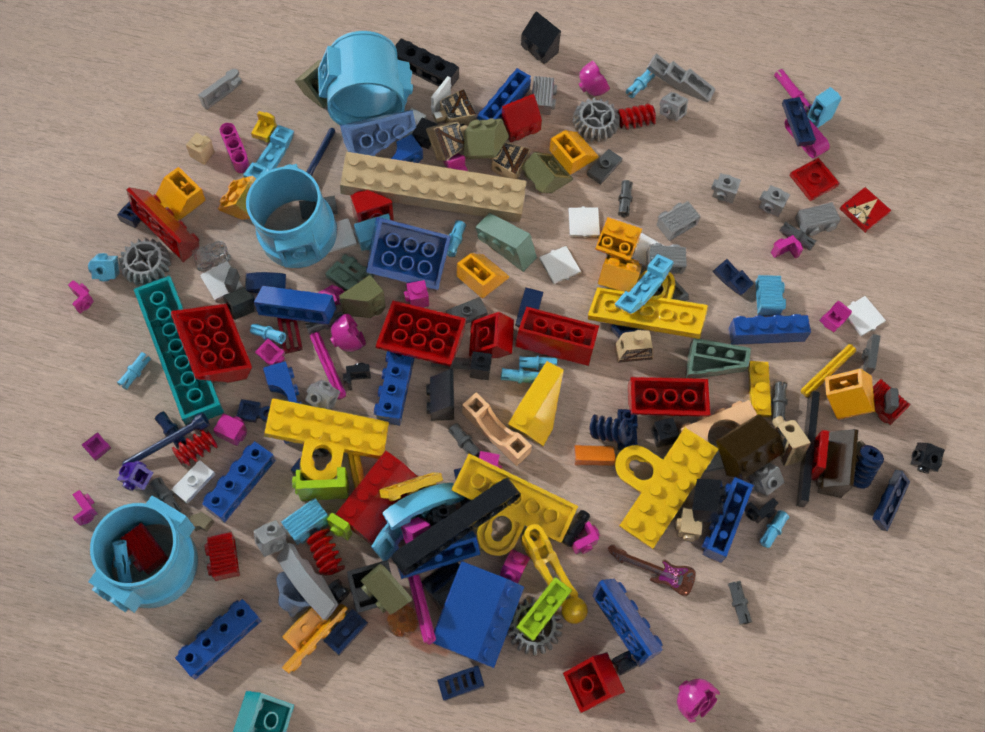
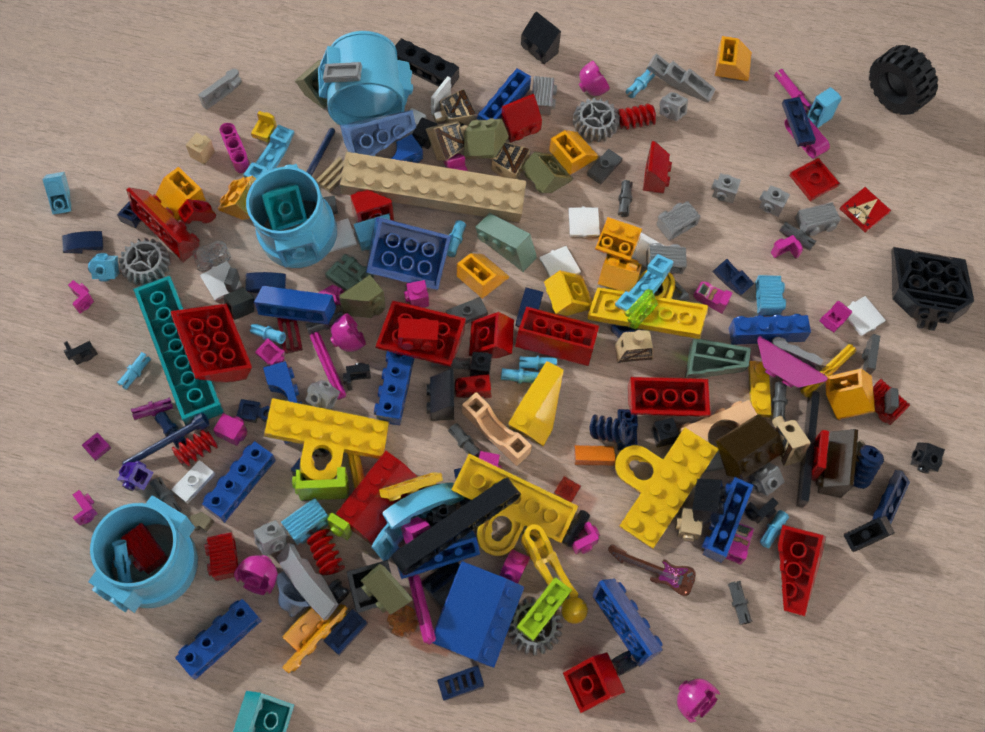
(57, 192): none -> medium azure slope
(80, 353): none -> black bracket
(81, 241): none -> dark blue slope
(152, 408): none -> magenta pin
(196, 211): none -> red leg
(257, 574): none -> dark pink cylinder
(284, 207): none -> teal slope
(329, 174): none -> tan tile
(342, 72): none -> light grey tile
(418, 334): none -> red brick
(467, 386): none -> red leg
(567, 489): none -> clear red plate
(568, 293): none -> yellow slope
(641, 308): none -> clear neon green tile
(657, 169): none -> red slope
(712, 296): none -> dark pink leg
(733, 59): none -> light orange slope
(740, 544): none -> dark pink leg
(788, 367): none -> dark pink wedge
(799, 563): none -> red wedge
(809, 358): none -> light grey hinge
(869, 533): none -> black brick
(903, 79): none -> black tyre
(930, 286): none -> black hinge

